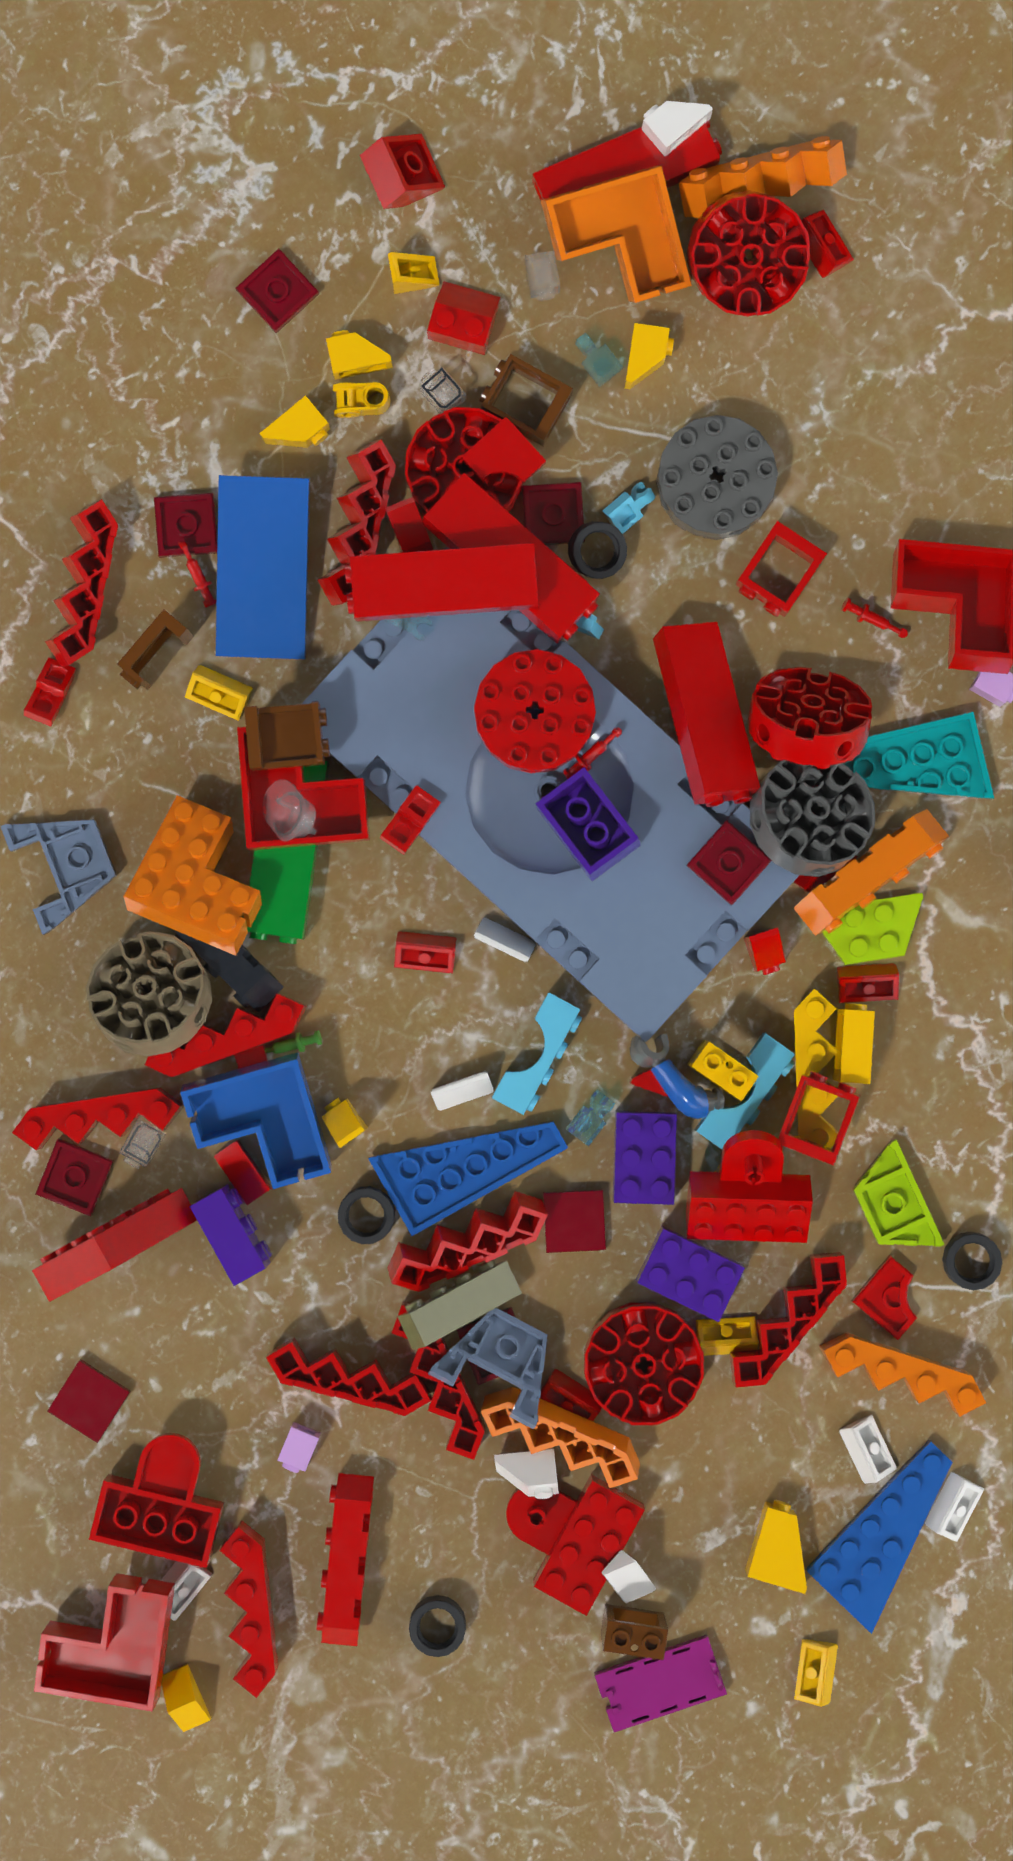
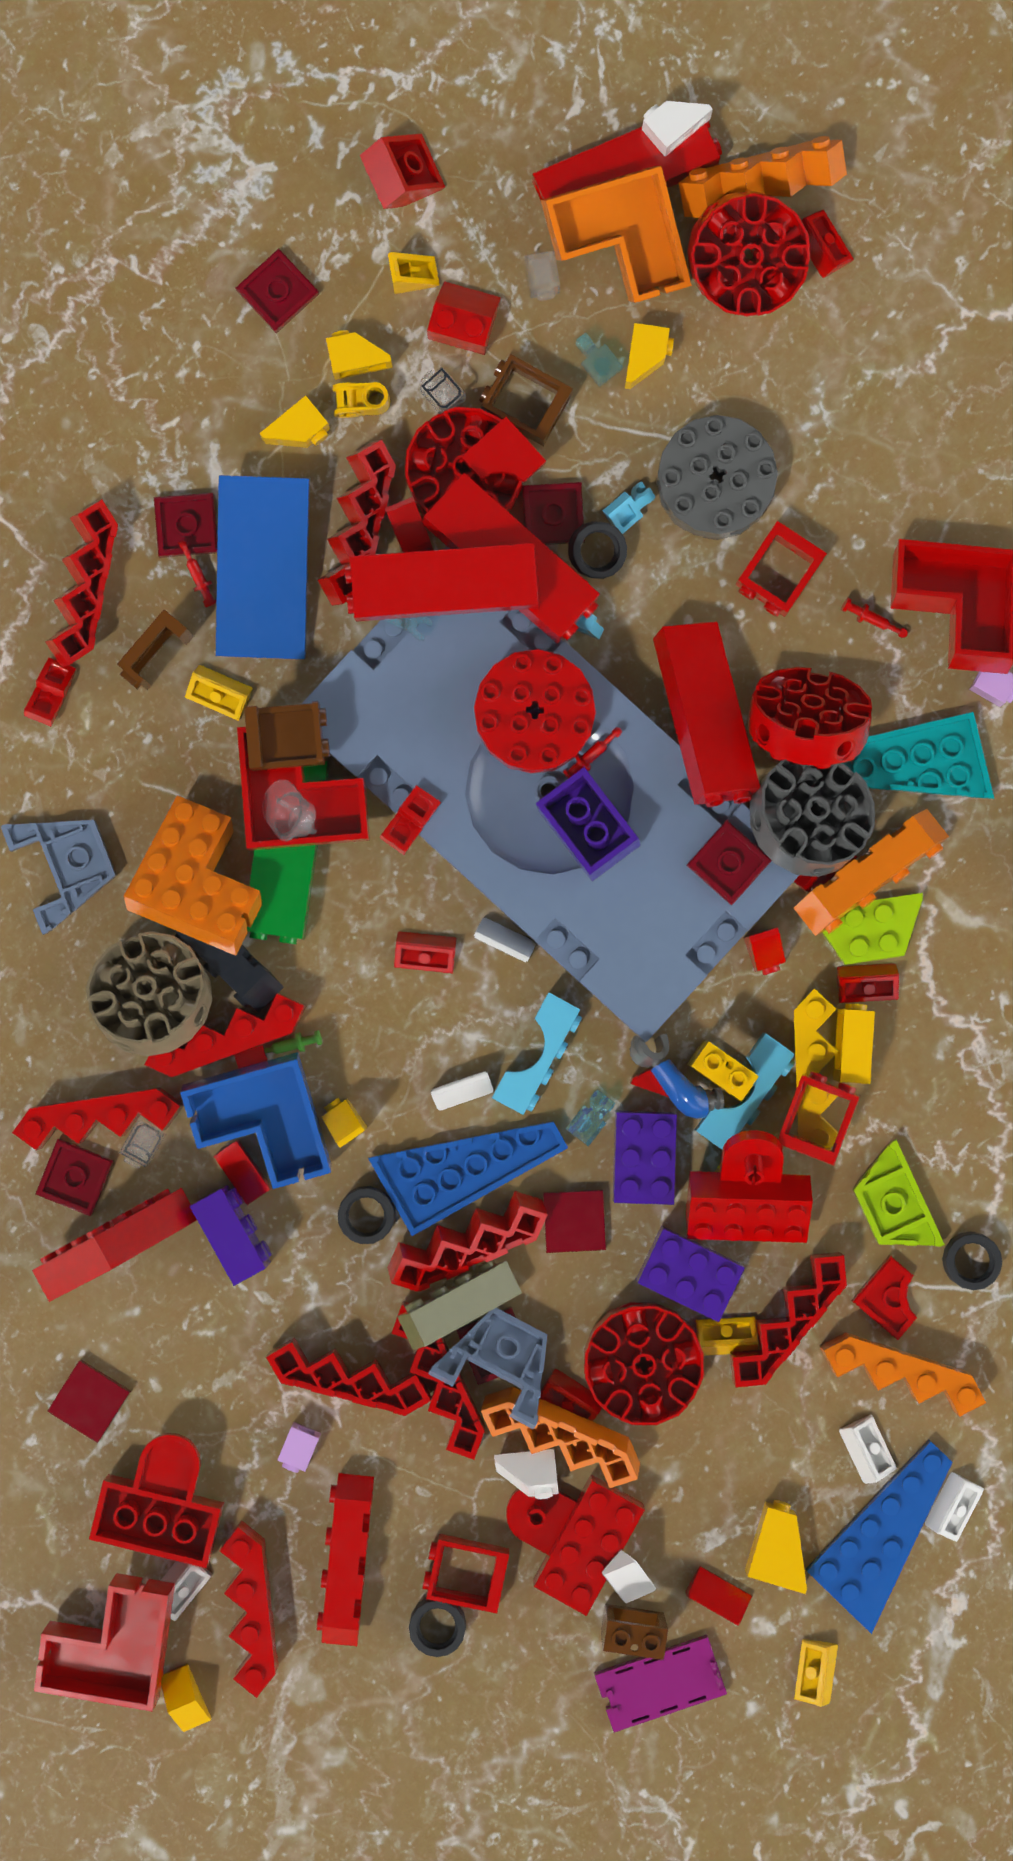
(463, 1599): none -> red window
(718, 1595): none -> red slope

